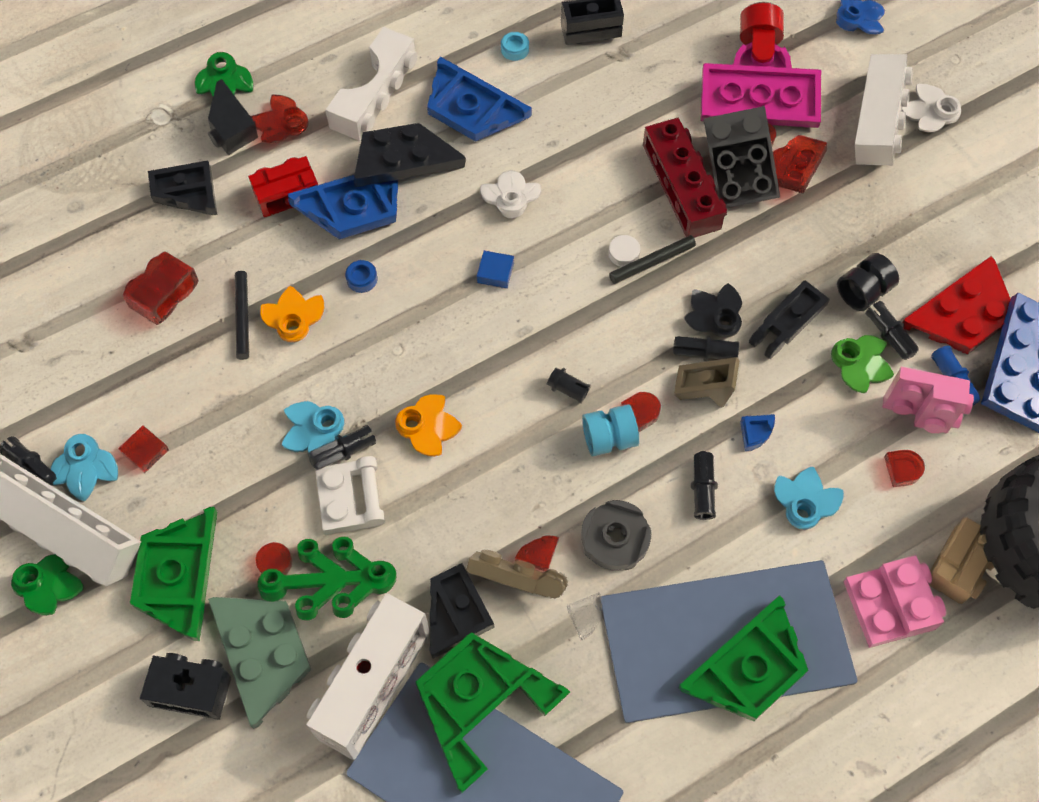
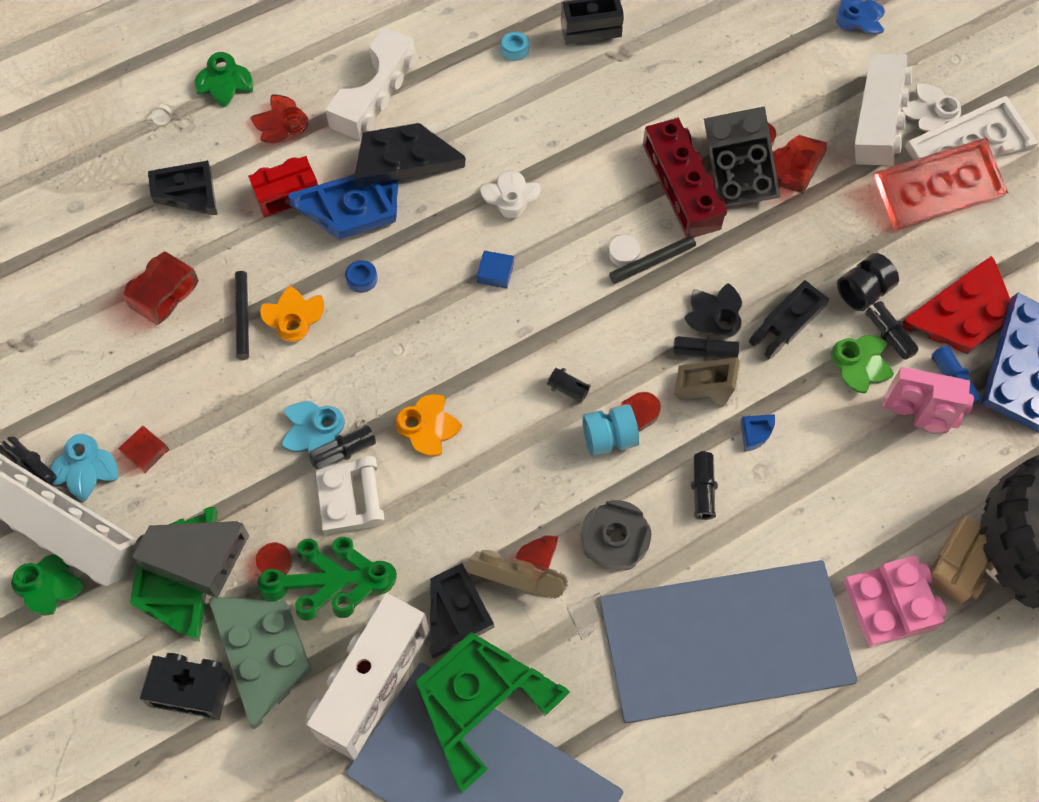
(192, 553): none -> dark grey slope
(229, 121): black slope -> none
(471, 103): blue wing -> none
(752, 666): green wing -> none
(762, 75): dark pink plate -> none
(808, 495): medium azure plate -> none
(904, 467): clear red tile -> none
(940, 184): none -> clear red tile
(994, 121): none -> white wing

